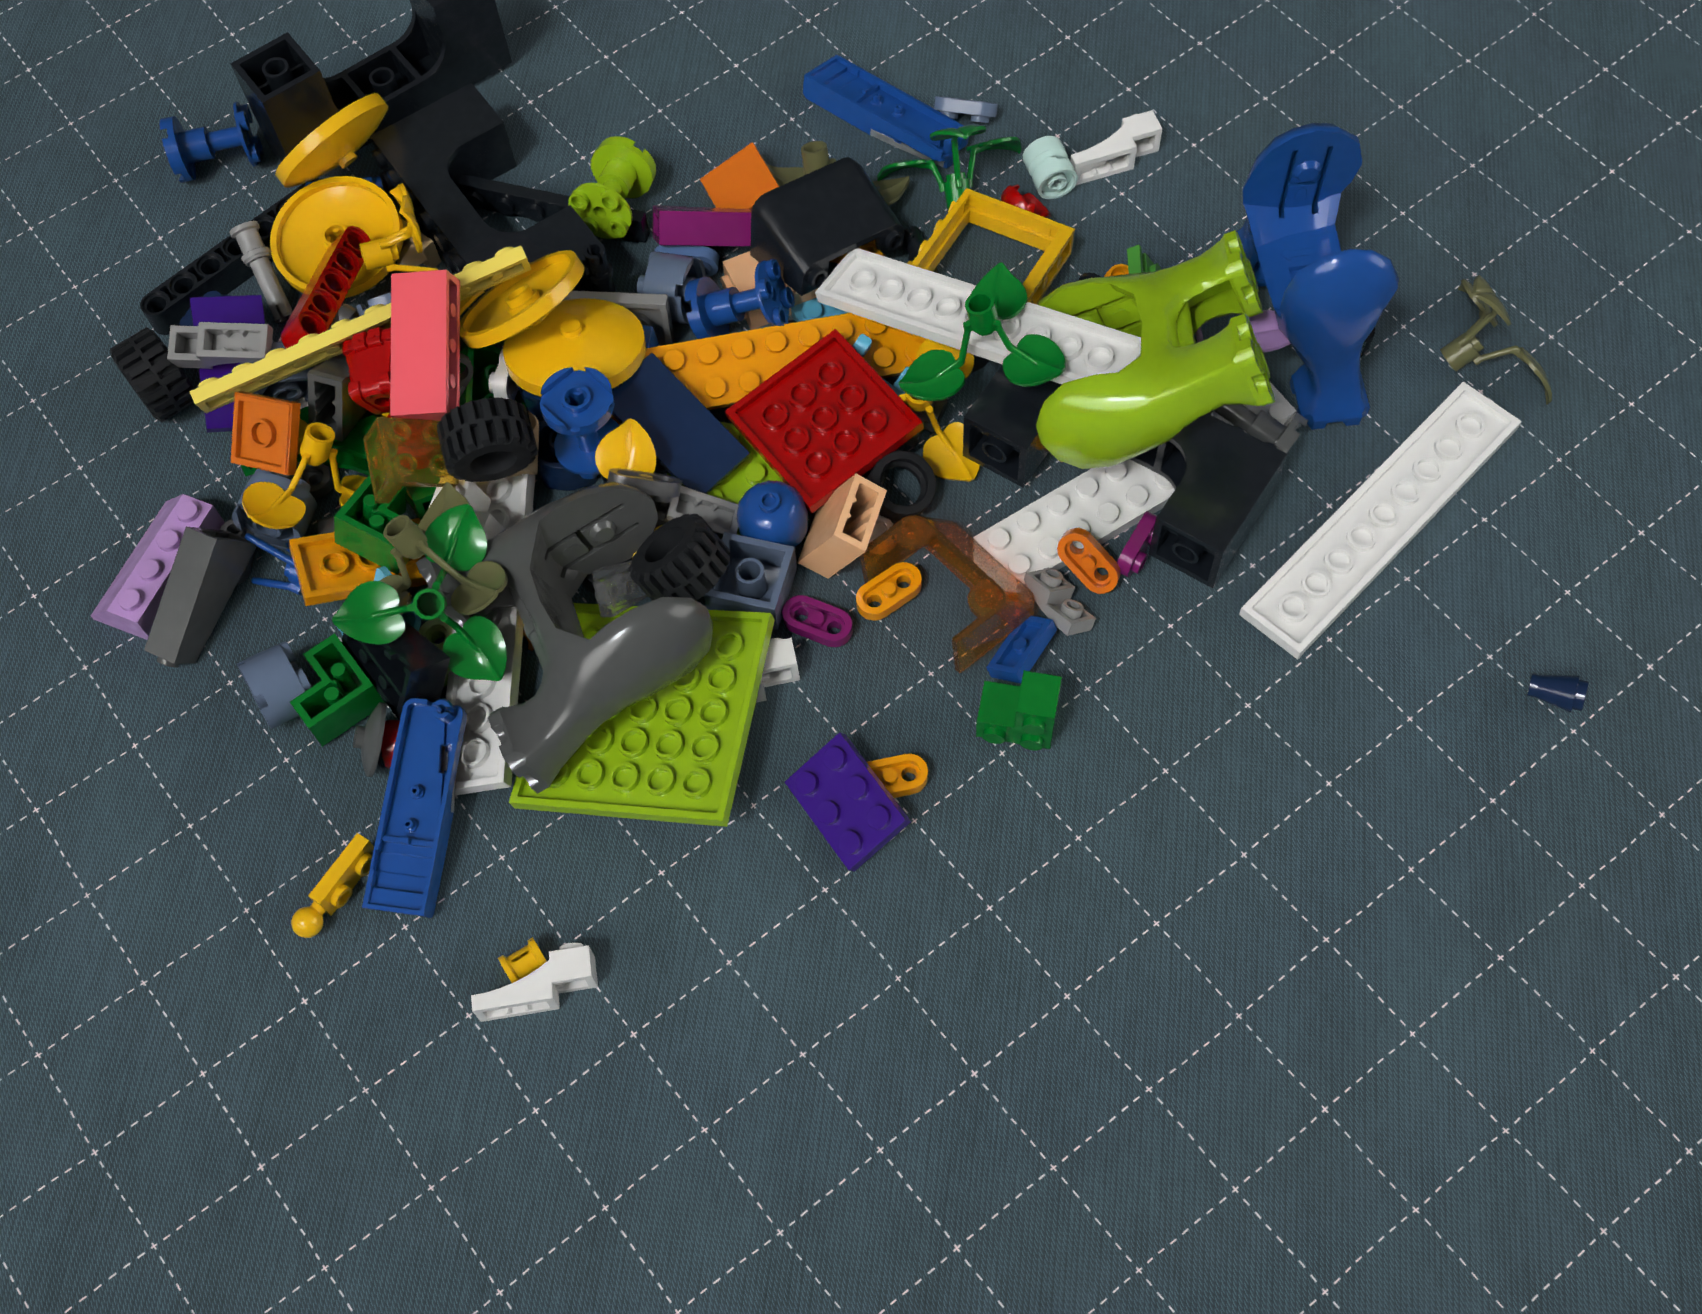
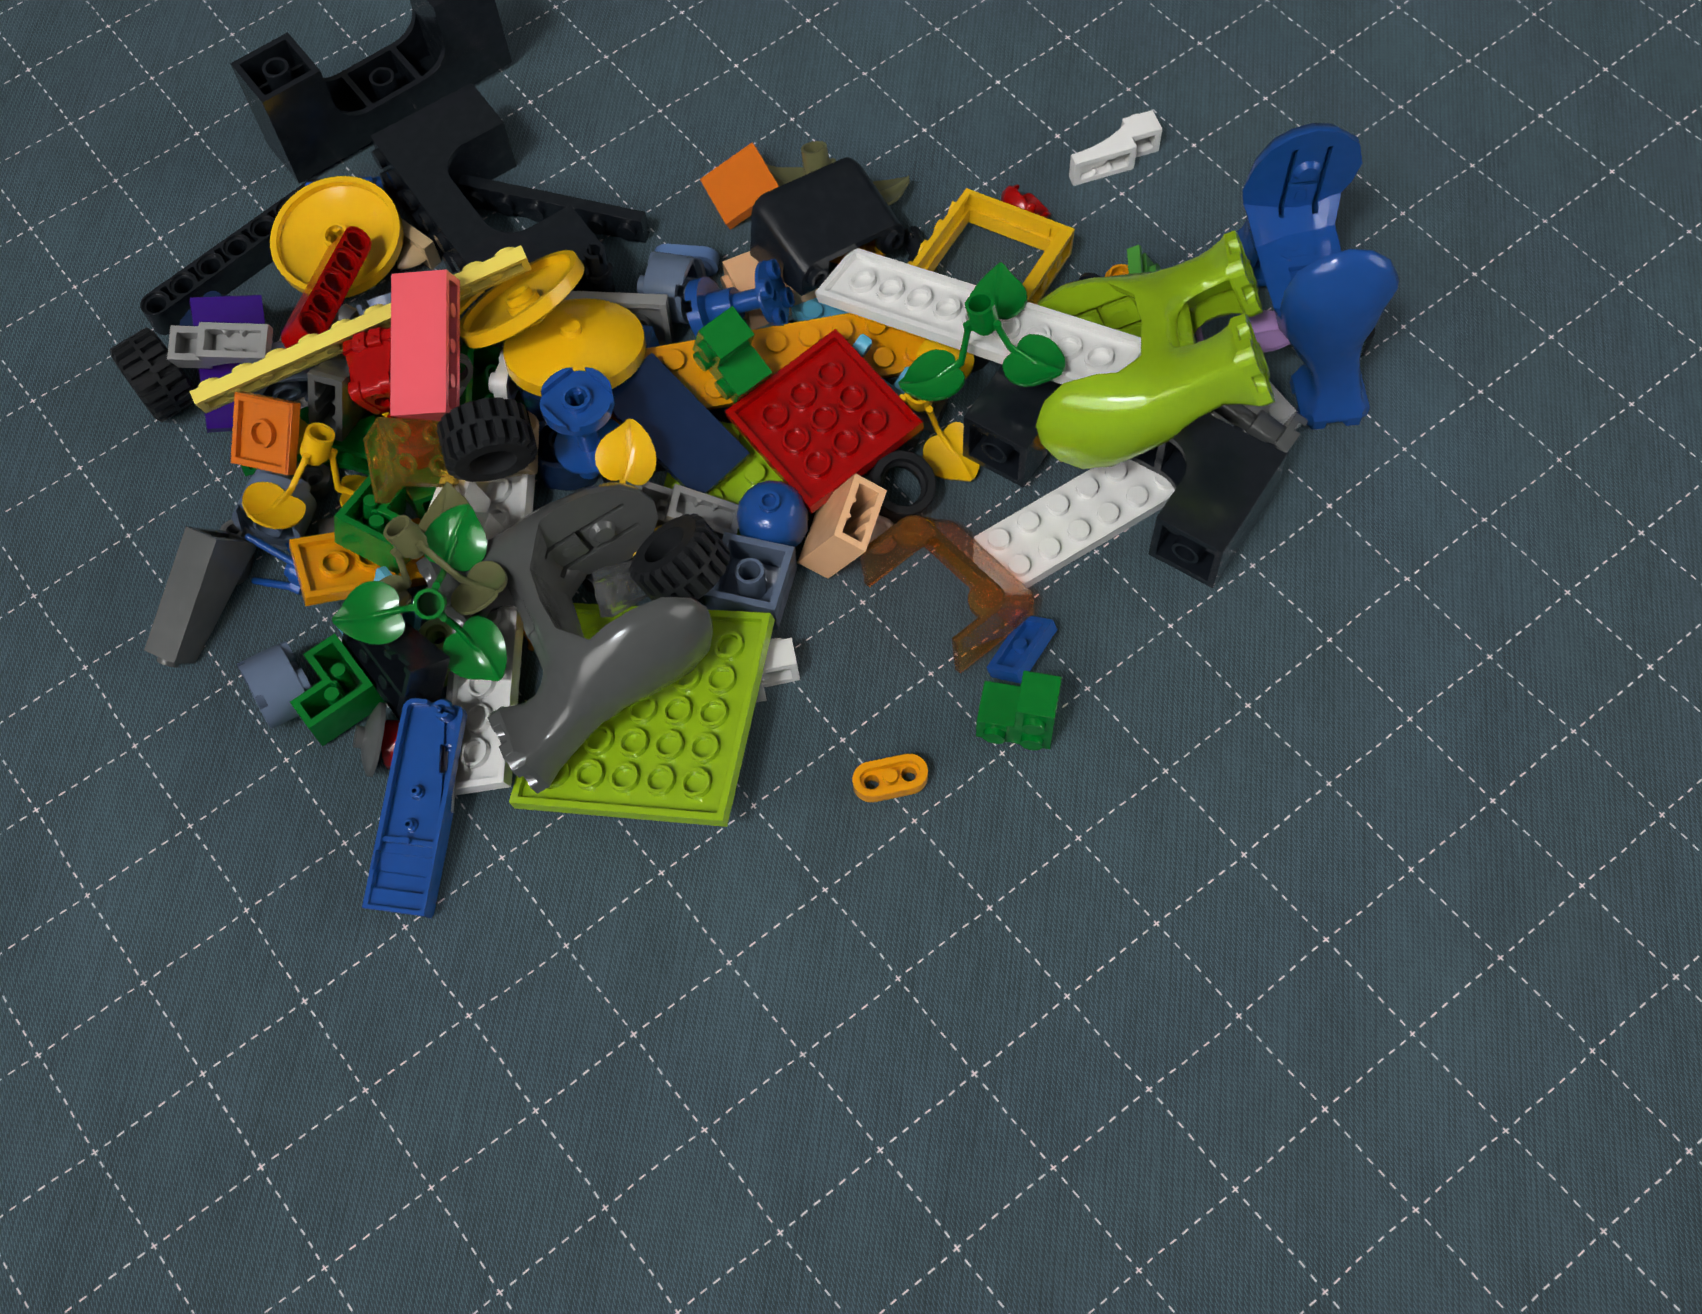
(139, 586): lavender slope -> none
(199, 145): blue piece -> none
(257, 257): light grey pin -> none
(333, 142): yellow dish -> none
(334, 887): yellow plate -> none
(384, 251): yellow plant -> none
(522, 961): yellow bush -> none
(565, 971): white slope -> none
(620, 174): lime piece -> none
(658, 486): flat silver plate -> none
(701, 226): magenta slope -> none
(727, 353): none -> green brick
(820, 619): magenta plate -> none
(847, 802): dark purple plate -> none
(880, 109): blue piece -> none
(886, 591): light orange plate -> none
(957, 181): green plant -> none
(979, 110): sand blue plate -> none
(1050, 167): light aqua wheel -> none
(1054, 599): light grey slope -> none
(1086, 561): orange plate -> none
(1133, 554): magenta plate -> none
(1379, 520): white plate -> none
(1467, 345): olive plant -> none
(1559, 690): dark blue cone -> none

